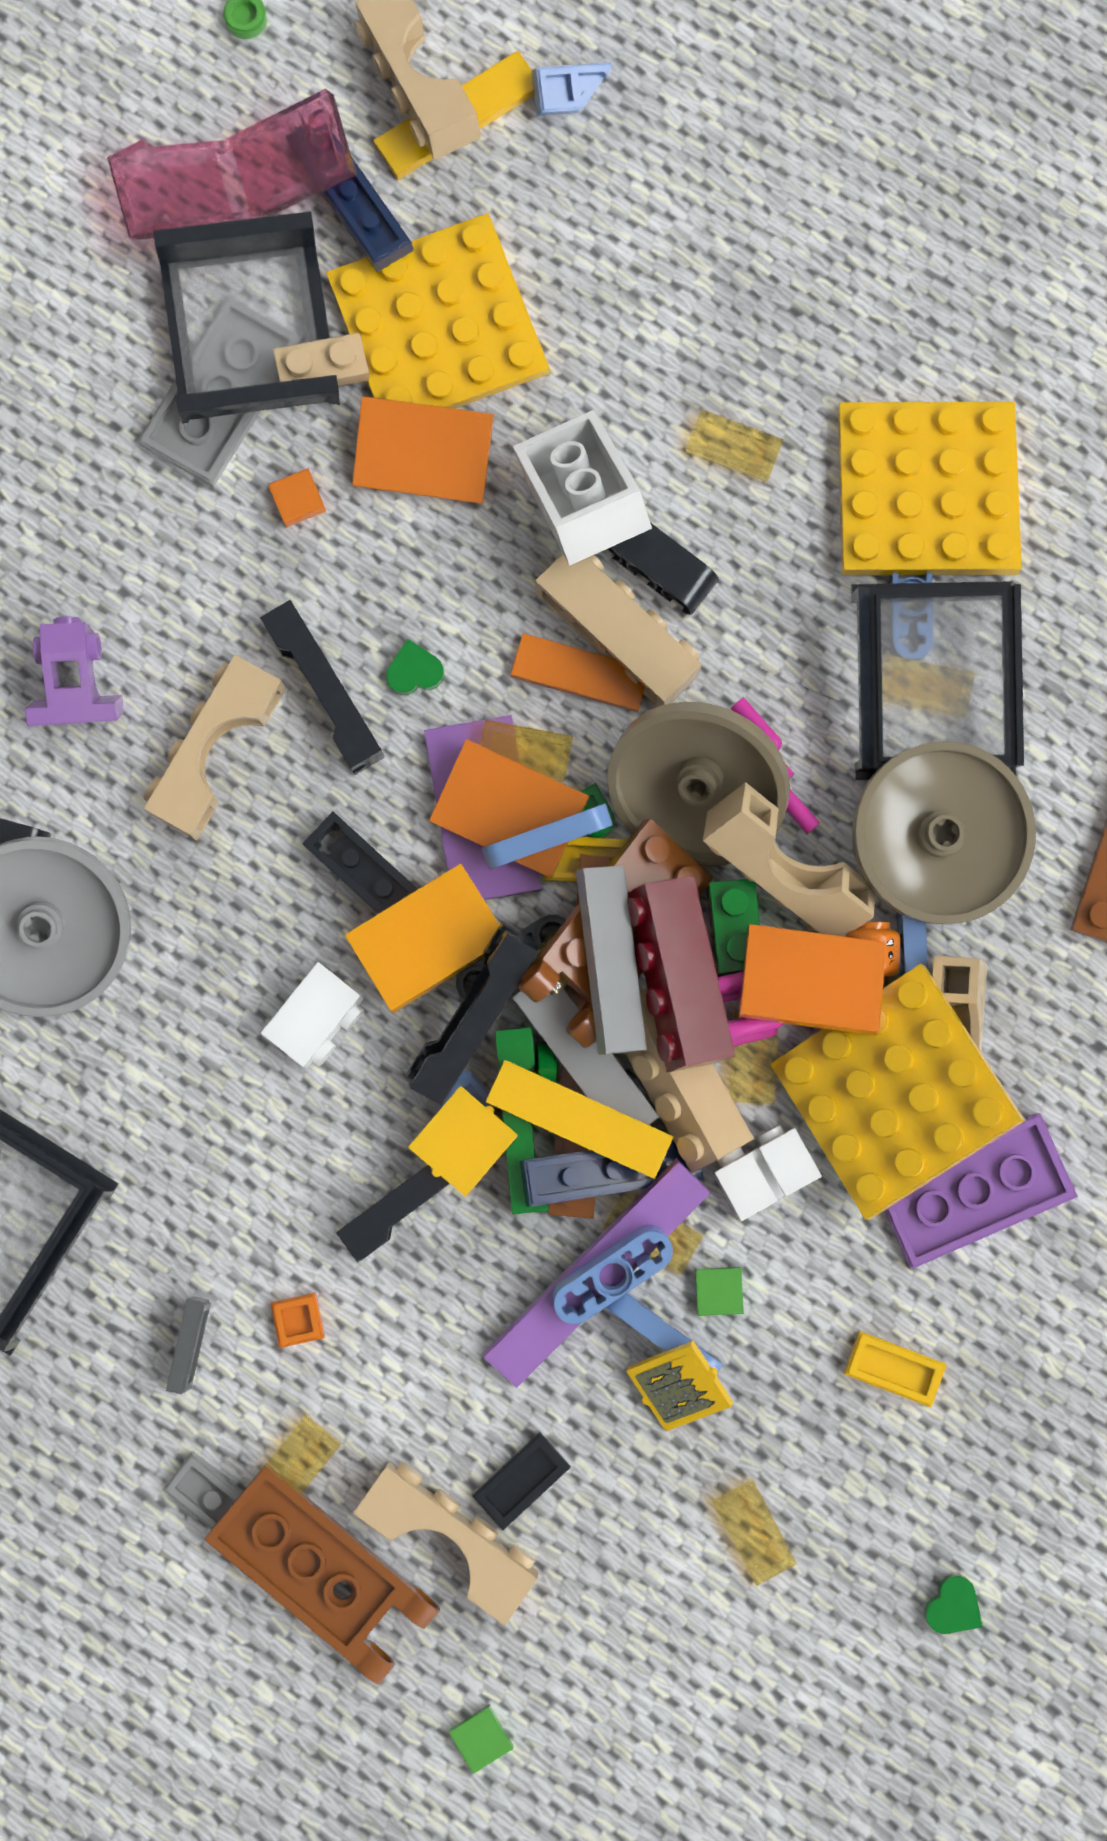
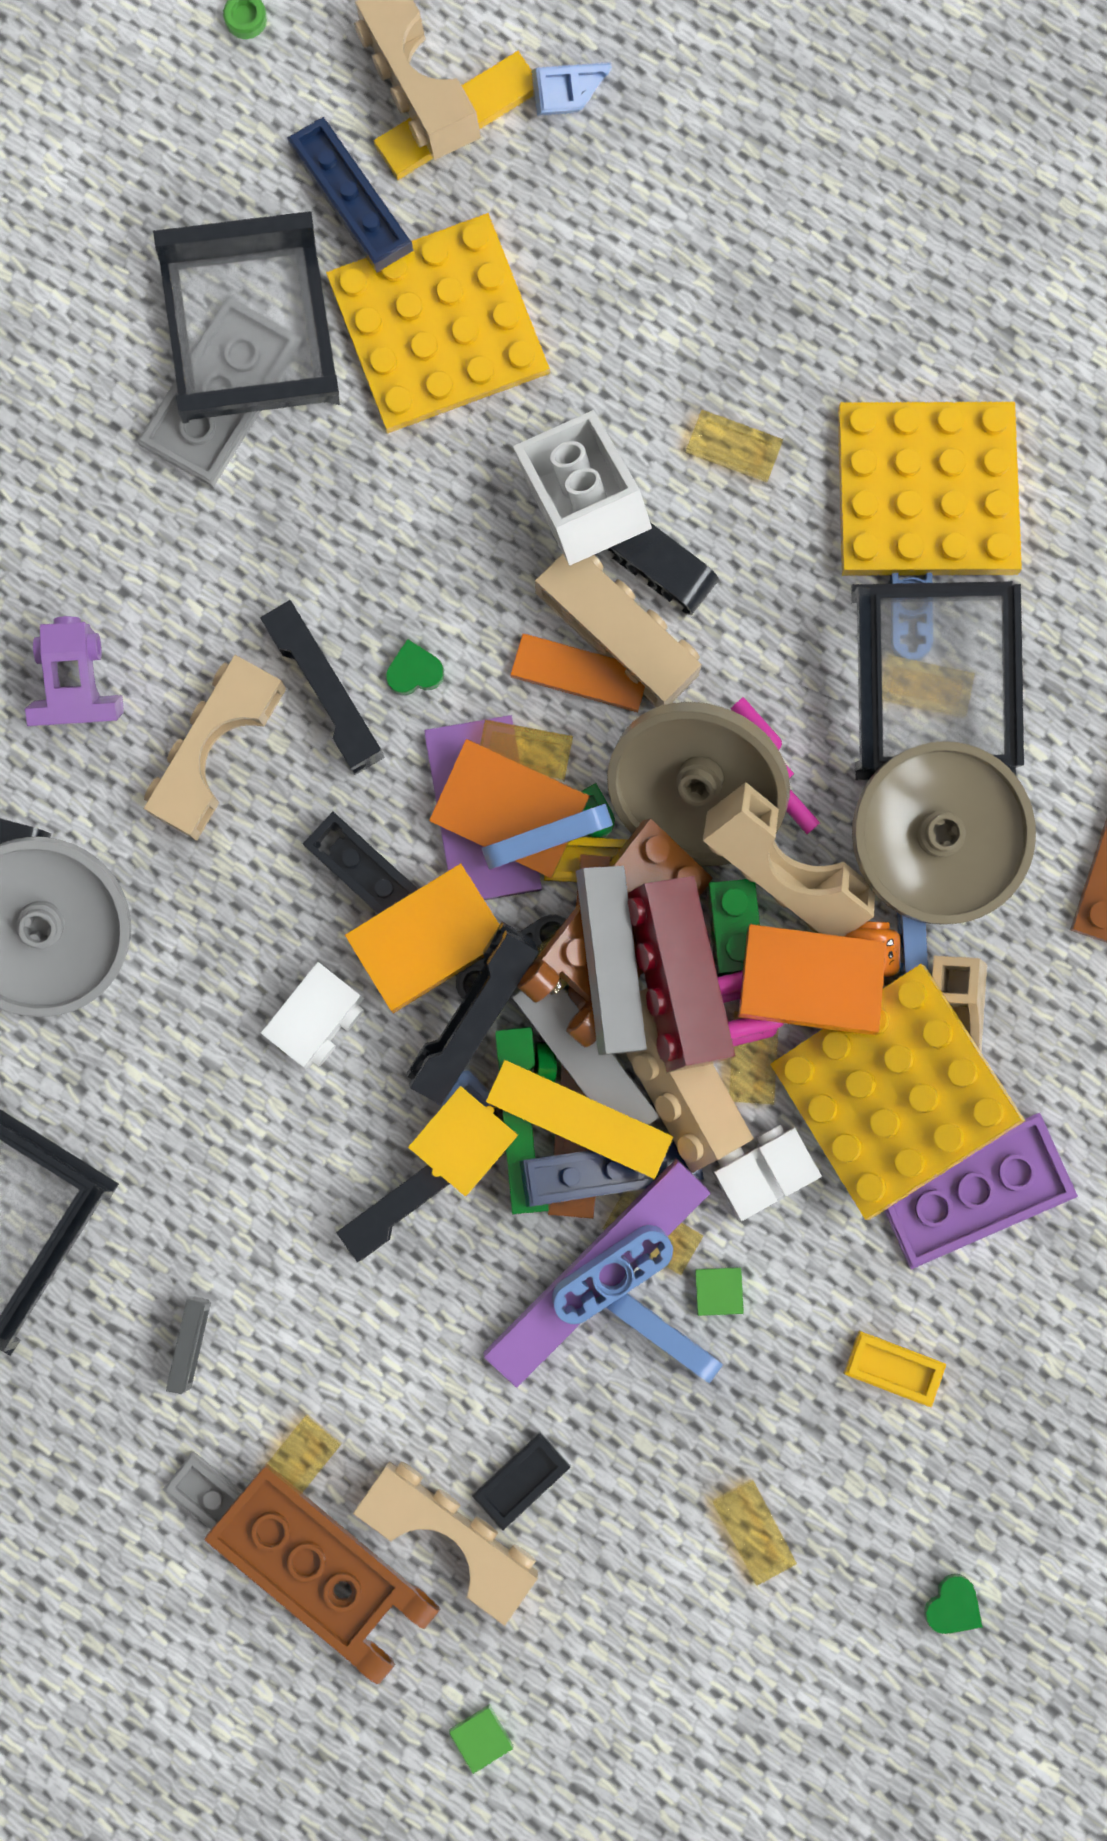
(236, 177): clear pink windscreen -> none
(297, 497): orange tile -> none
(297, 1320): orange tile -> none
(325, 357): tan plate -> none
(423, 449): orange tile -> none
(679, 1386): piece -> none

